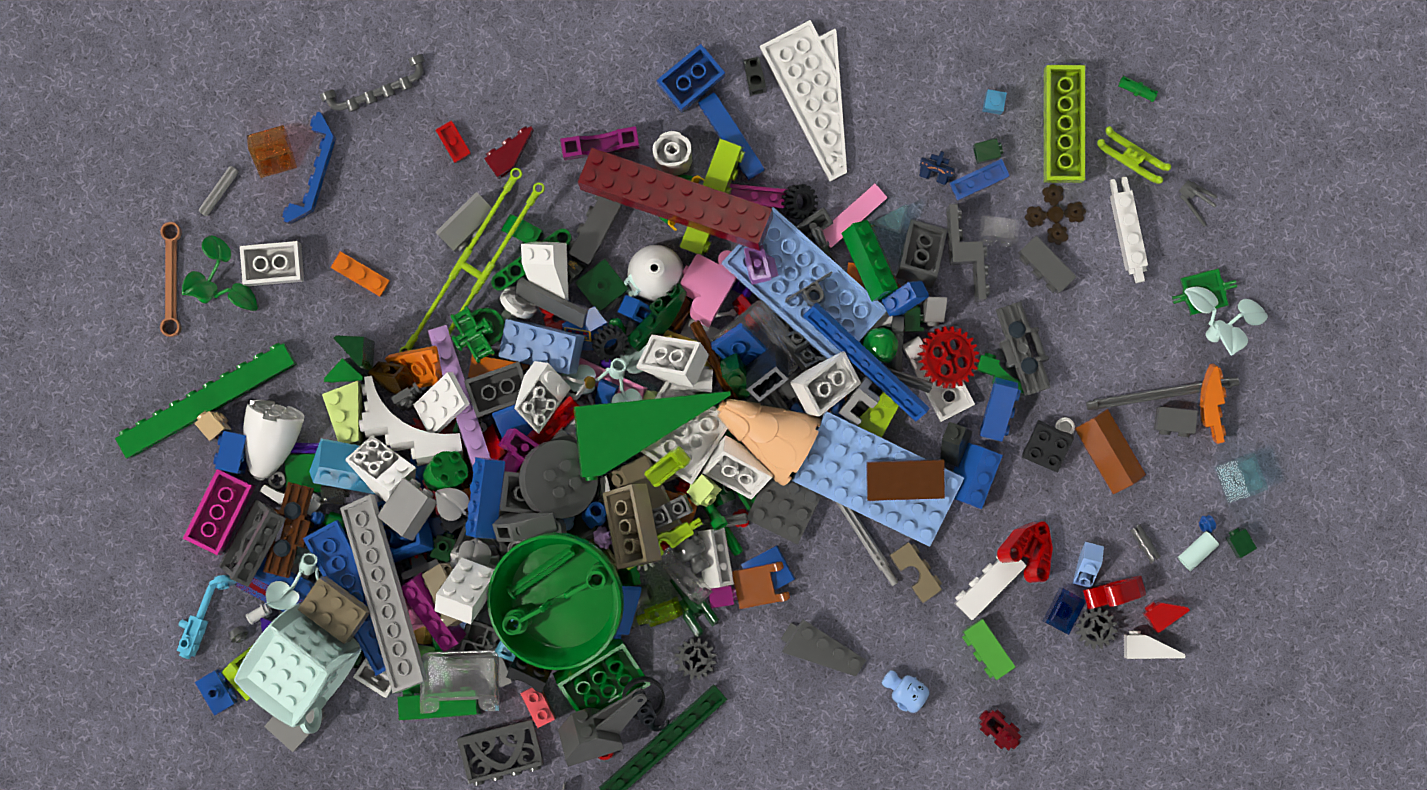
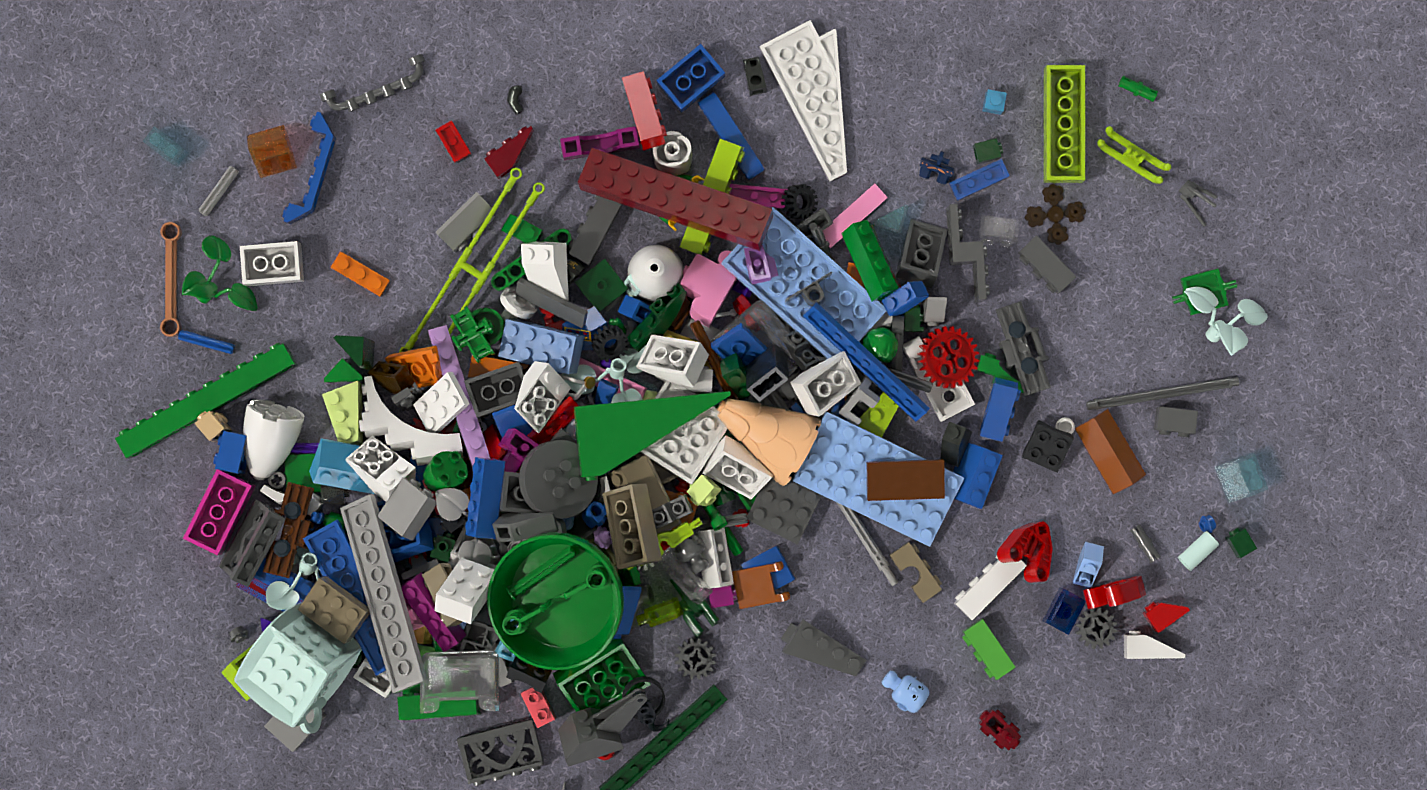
(165, 146): none -> clear light blue brick
(196, 625): medium azure piece -> none
(206, 342): none -> blue axle
(216, 691): blue brick -> none
(262, 611): white pin -> none
(512, 99): none -> pearl dark grey arm
(643, 110): none -> brick
(667, 466): lime animal -> none
(1128, 230): white hinge -> none
(1211, 396): orange slope -> none

